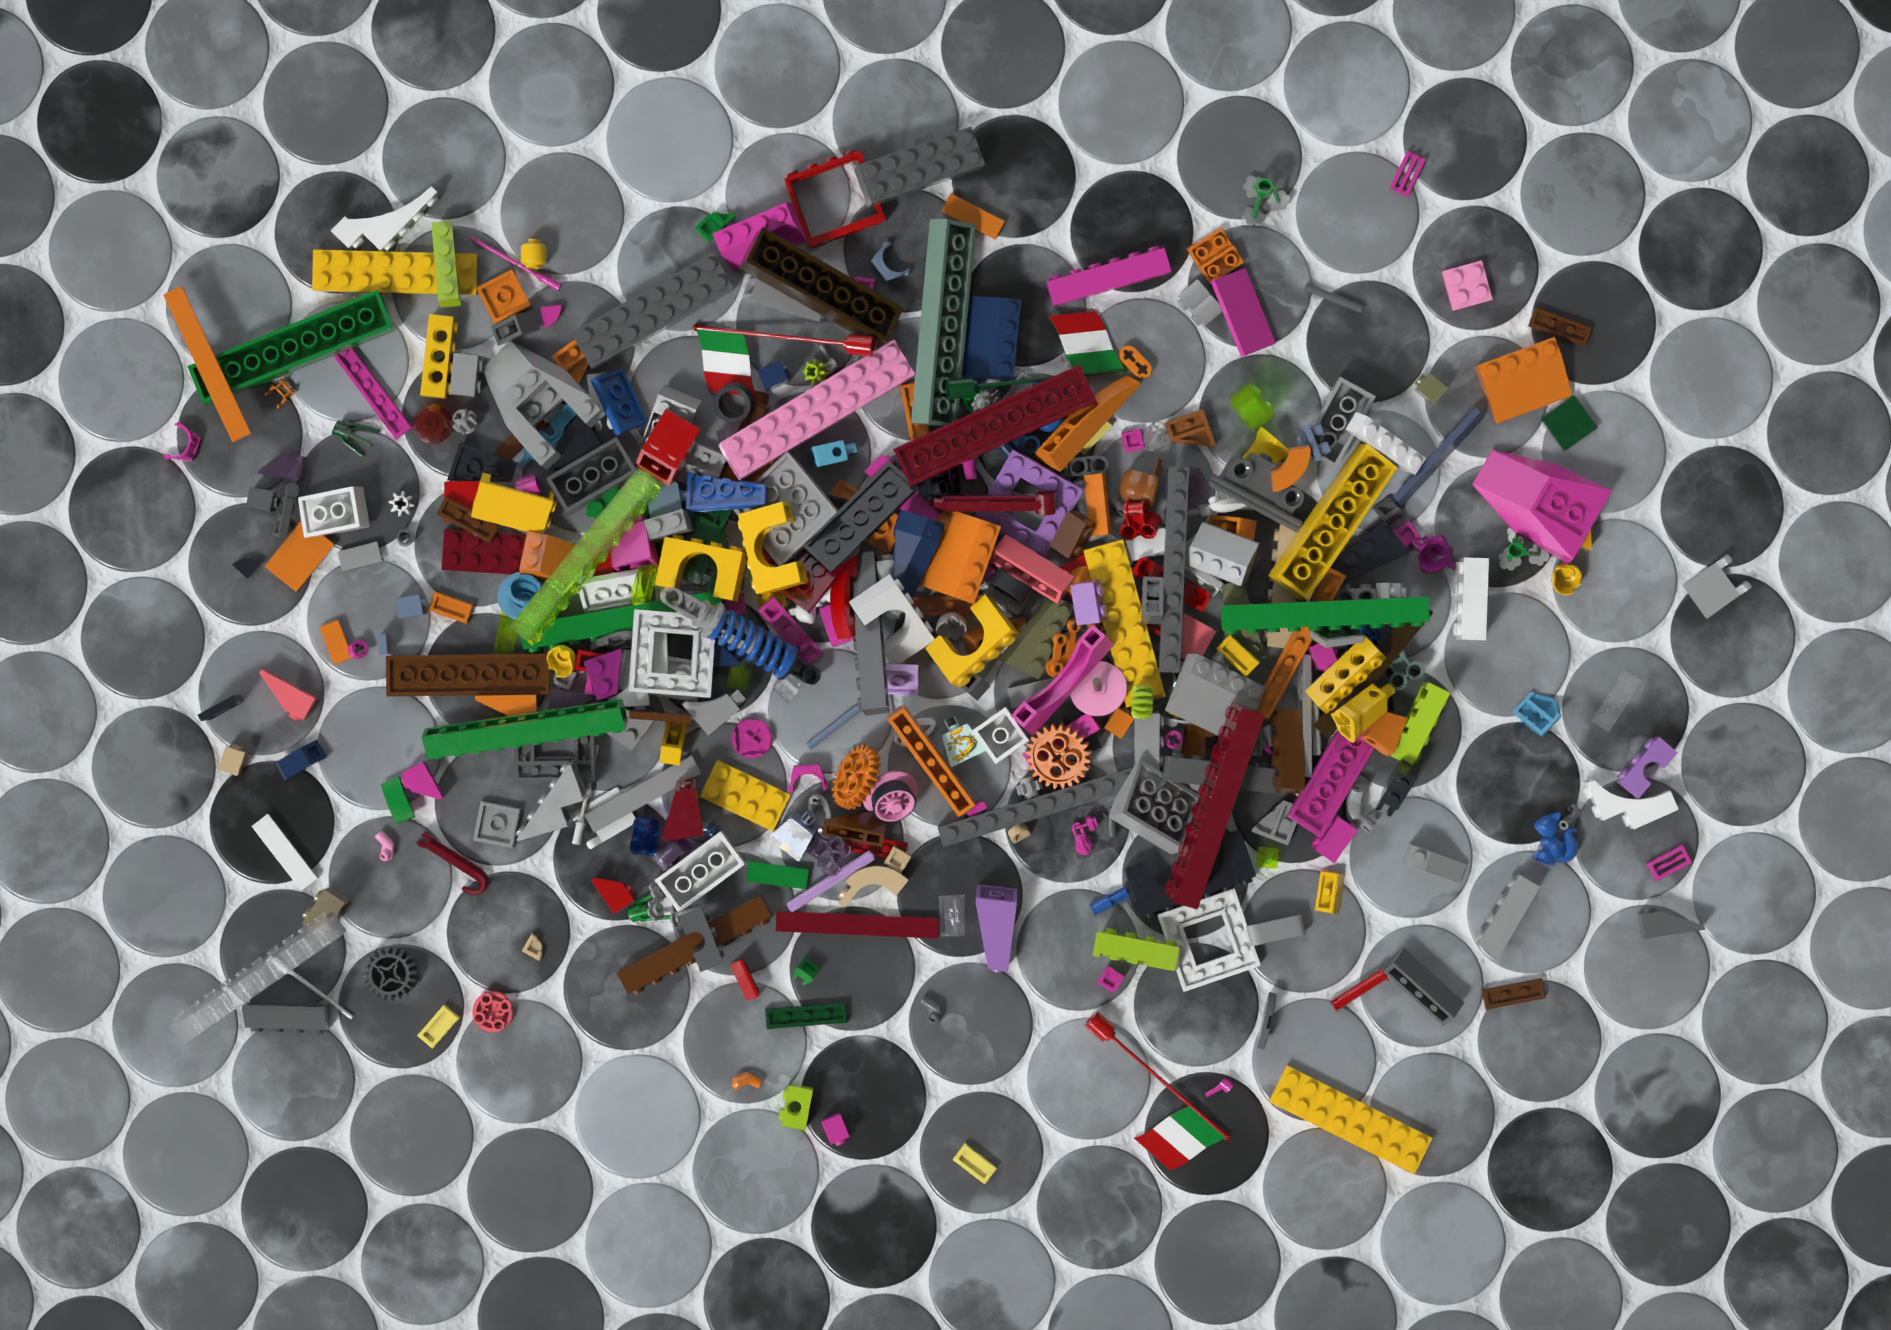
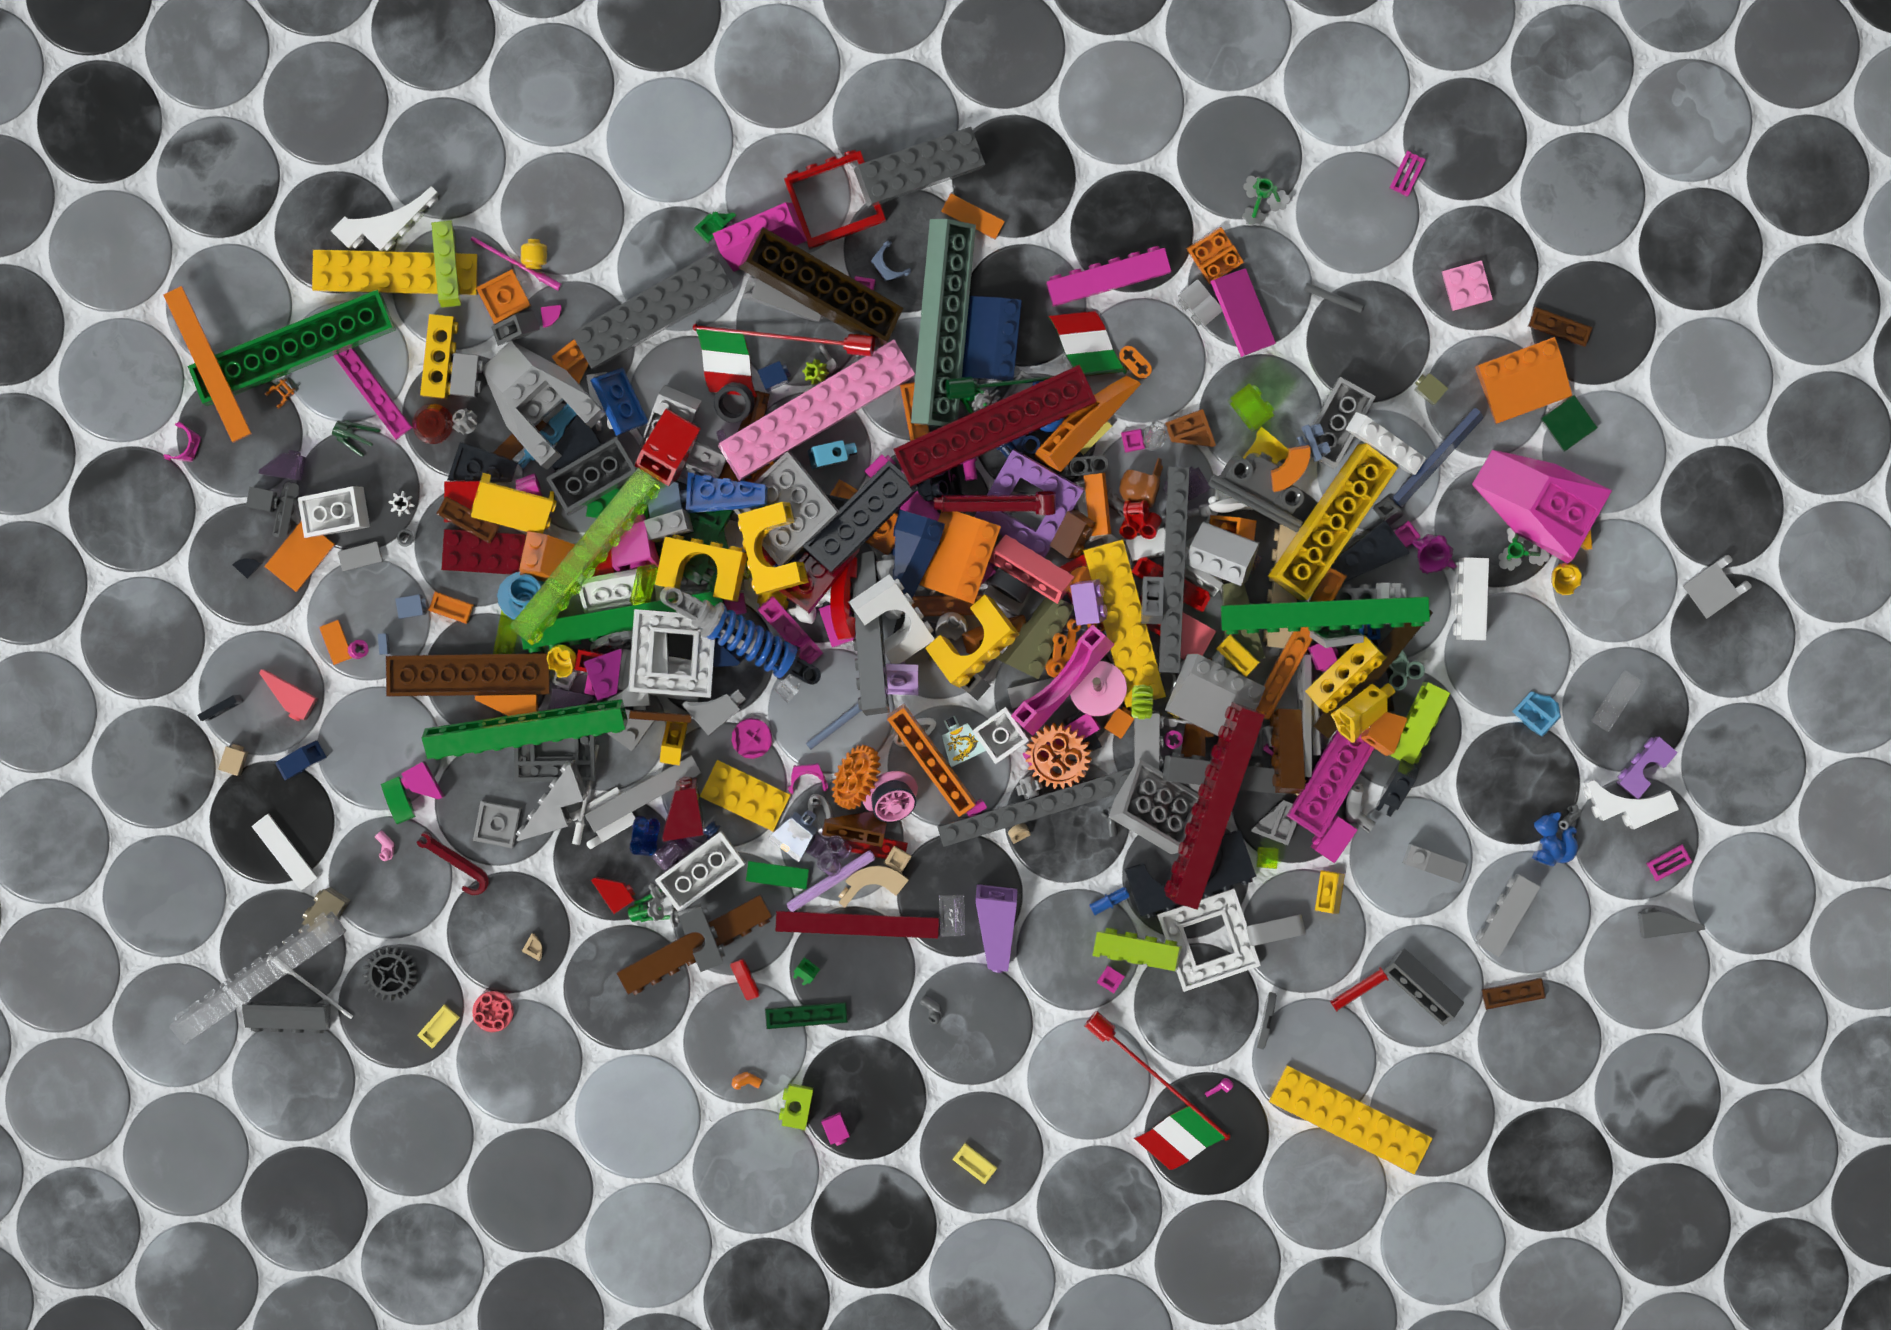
(738, 678): clear neon green plate -> none
(1083, 844): dark pink piece -> none

